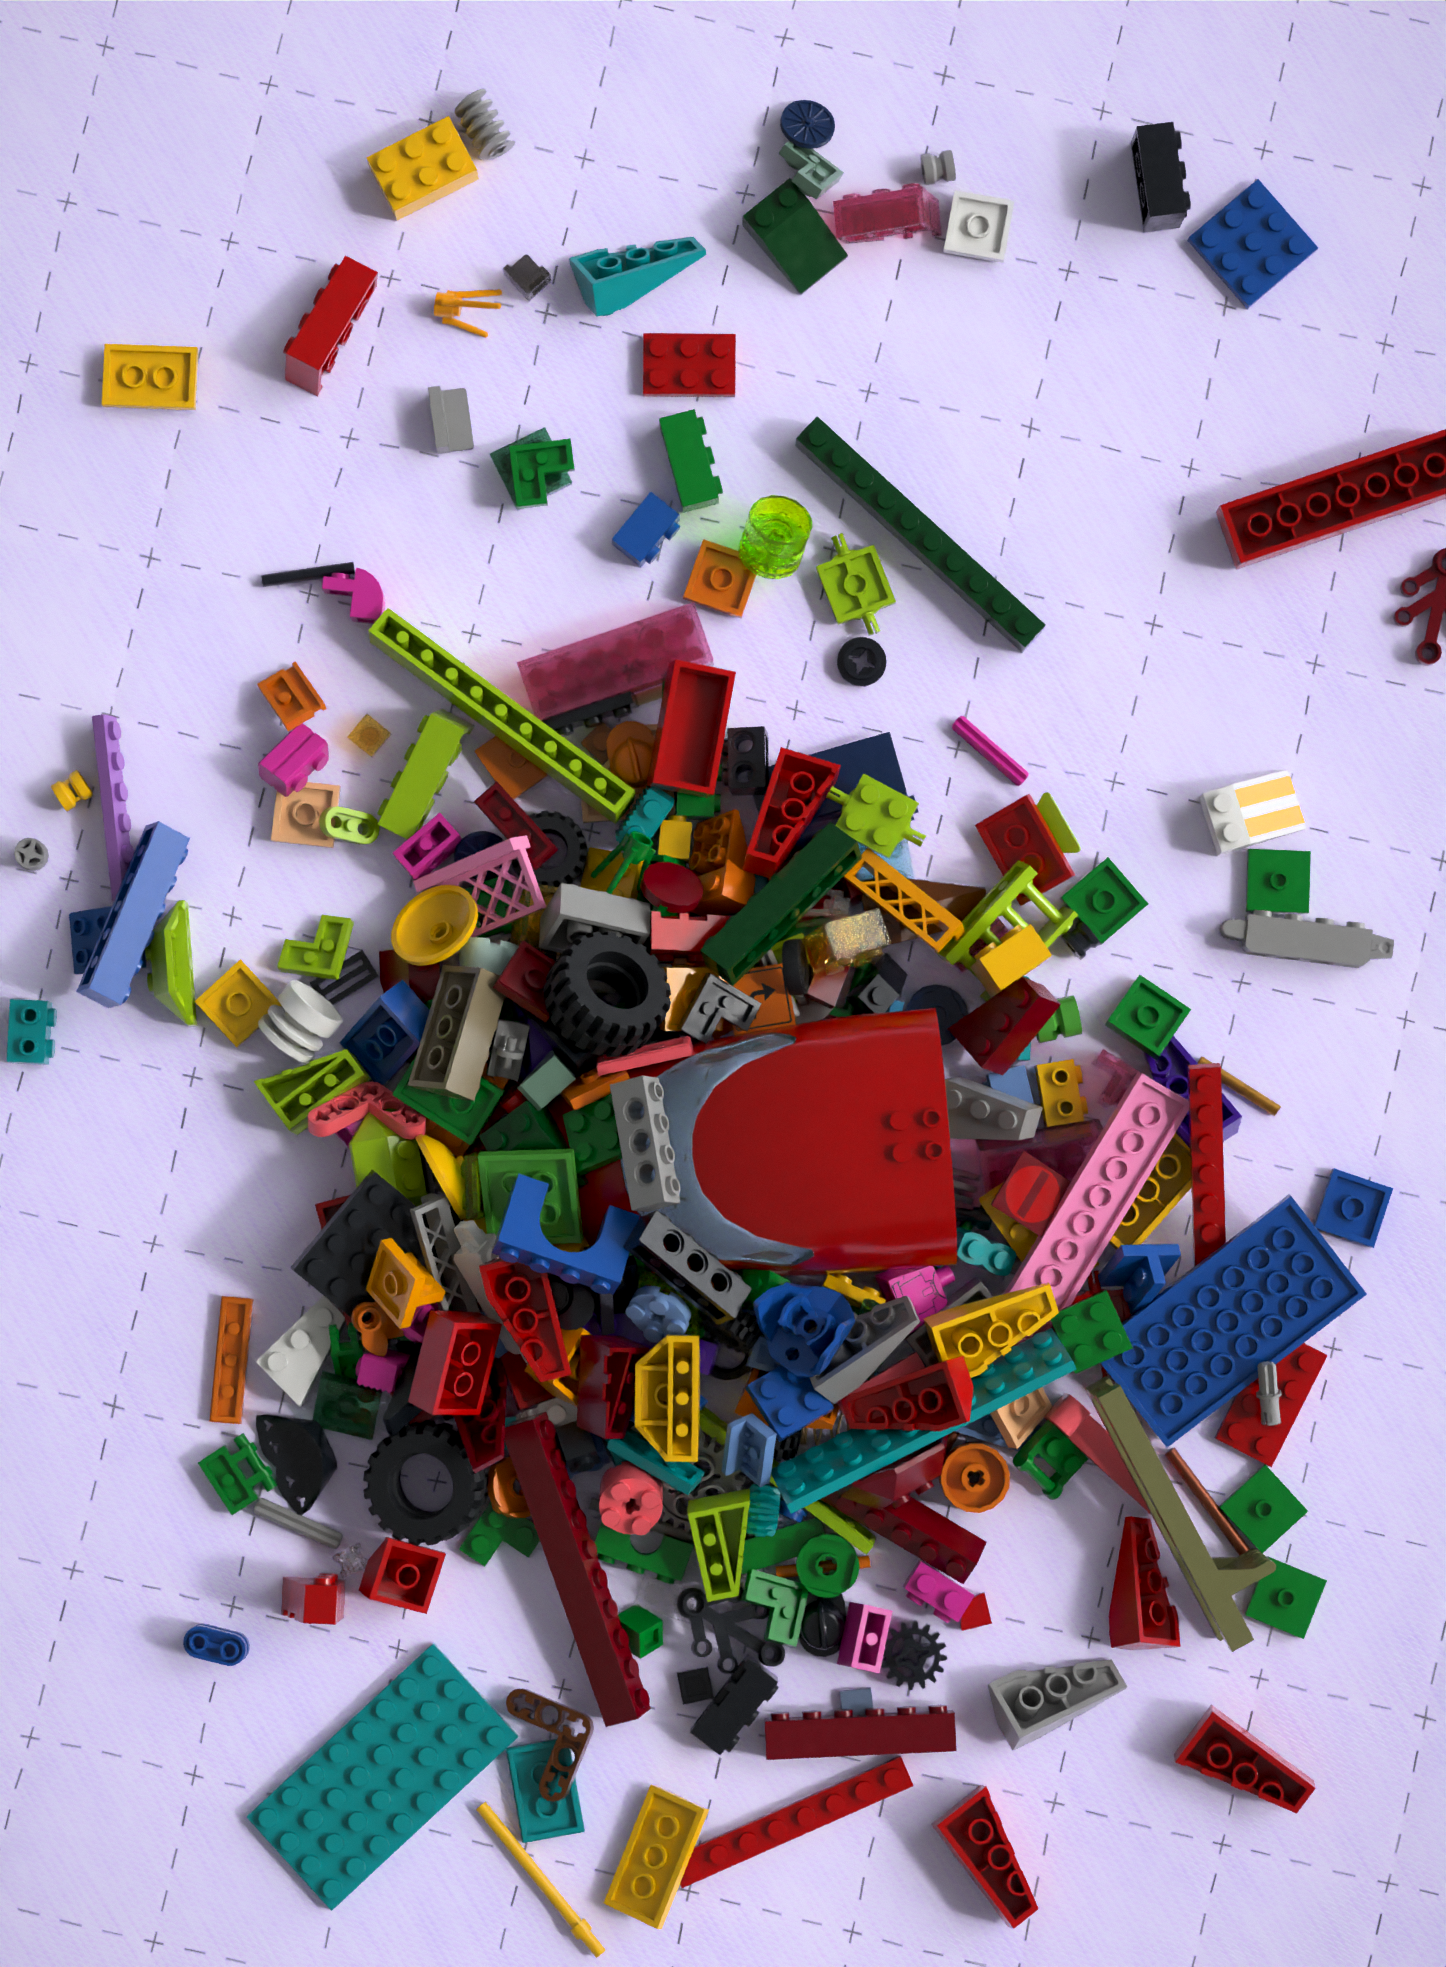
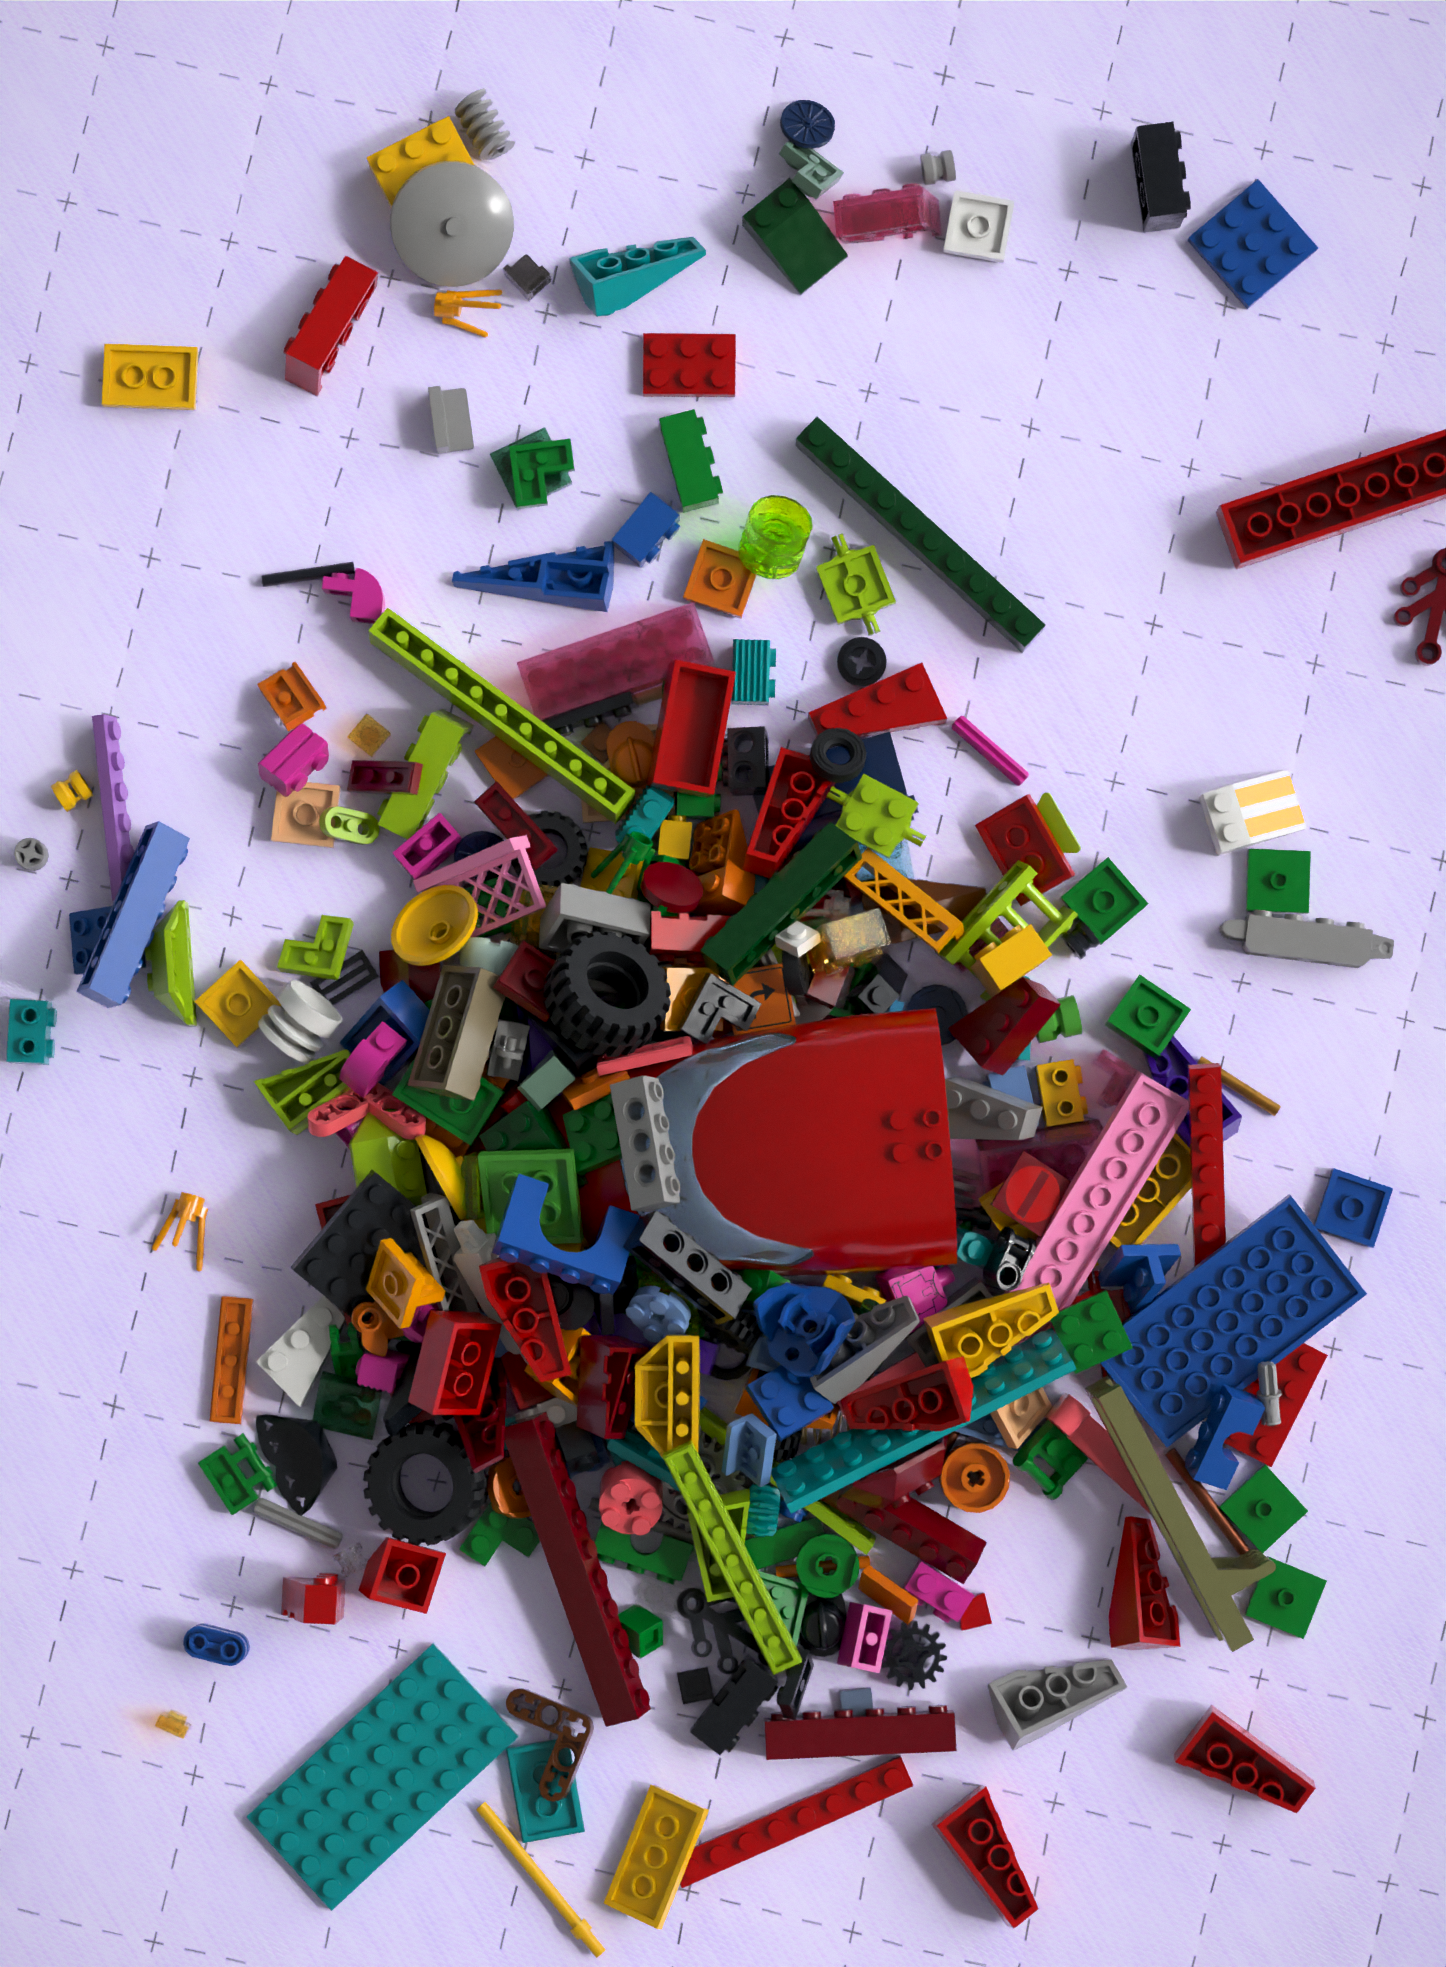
(174, 1723): none -> clear yellow plate
(187, 1208): none -> light orange plant
(370, 1058): none -> dark pink brick
(384, 777): none -> dark red tile
(451, 223): none -> light grey dish
(567, 579): none -> blue wedge
(732, 1557): none -> lime tile
(752, 668): none -> teal brick
(791, 1694): none -> black plate
(797, 939): none -> white plate
(841, 738): none -> black tyre
(888, 1594): none -> orange tile
(889, 705): none -> red wedge
(1010, 1258): none -> black piece
(1230, 1413): none -> blue arch

